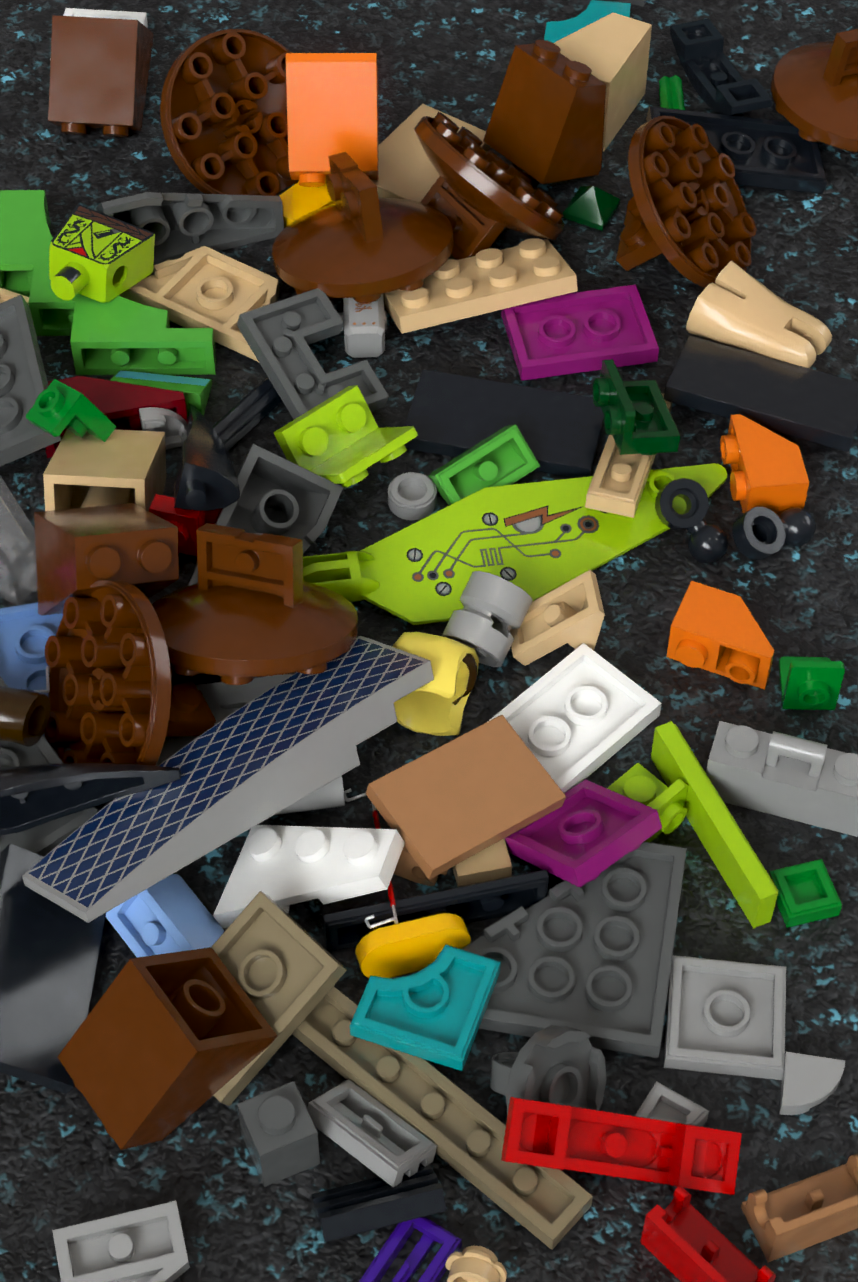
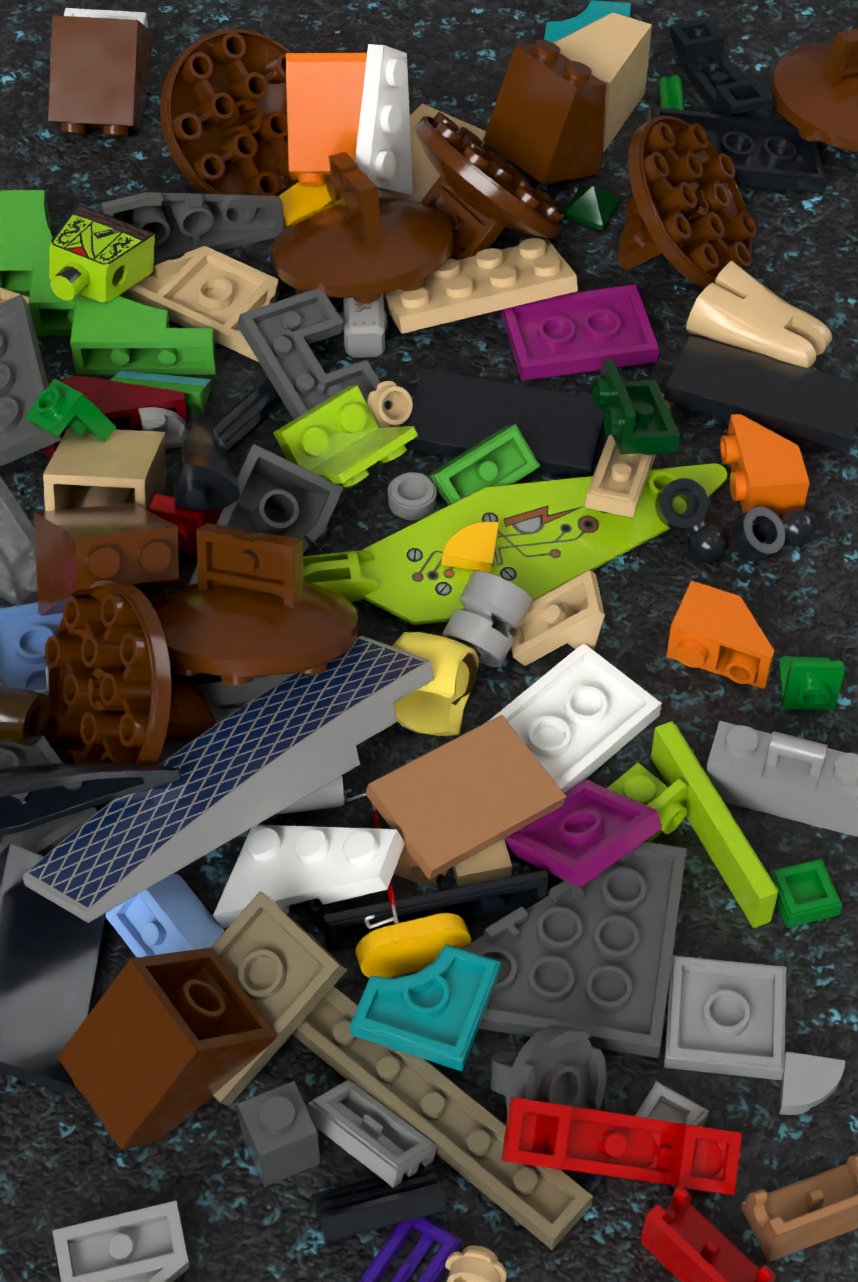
(384, 122): none -> white wing
(400, 404): none -> tan plate
(472, 547): none -> yellow tile

